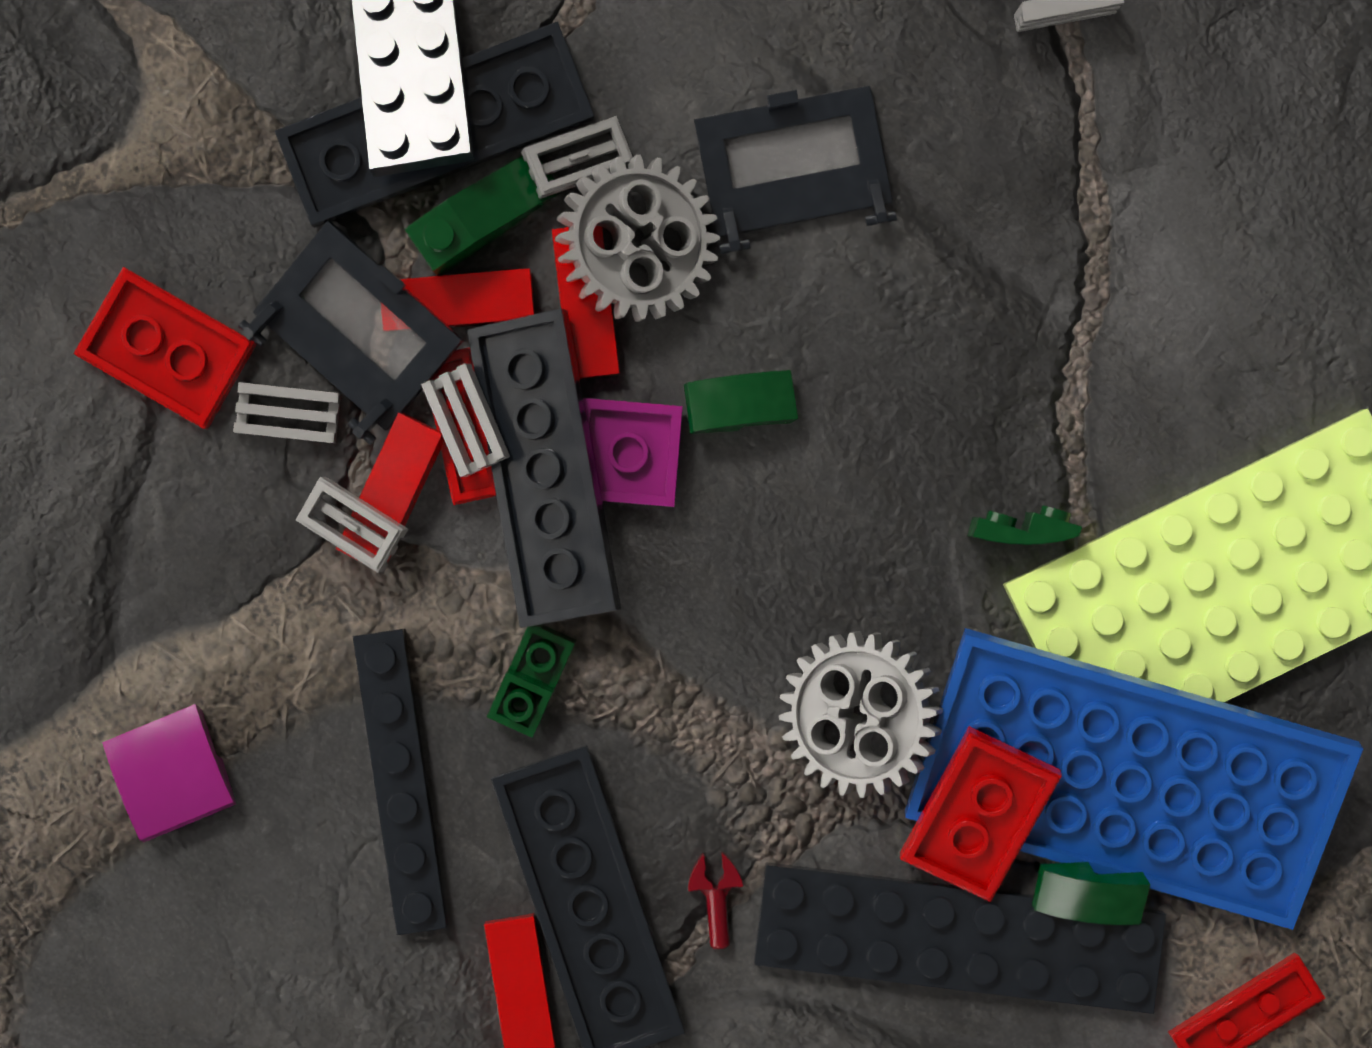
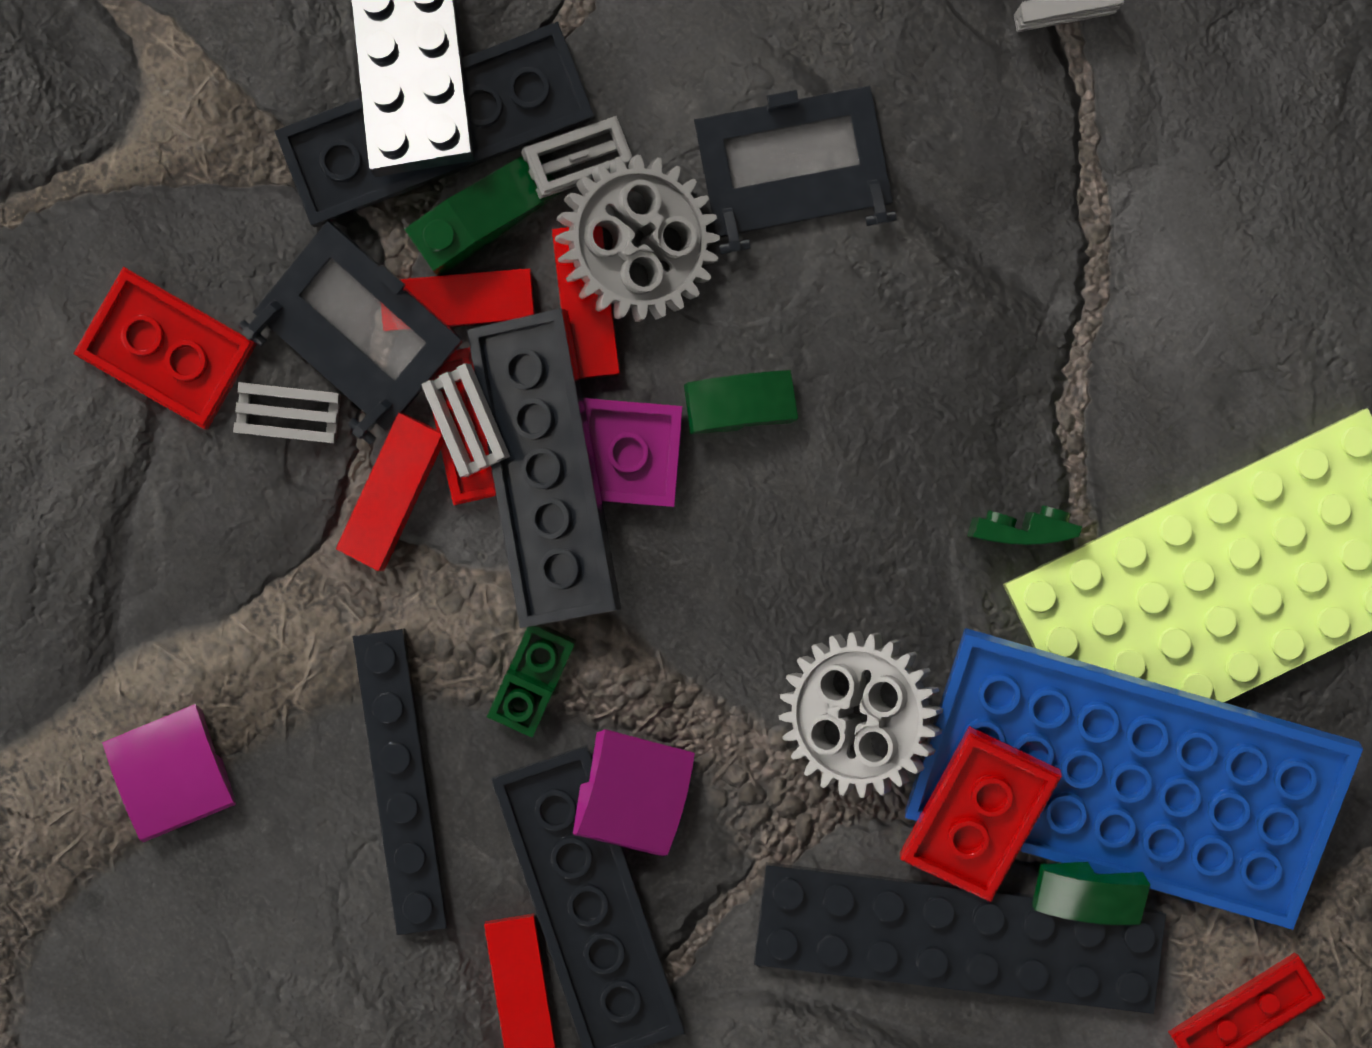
(387, 545): light grey tile -> none
(634, 793): none -> magenta slope
(716, 897): dark red bar -> none

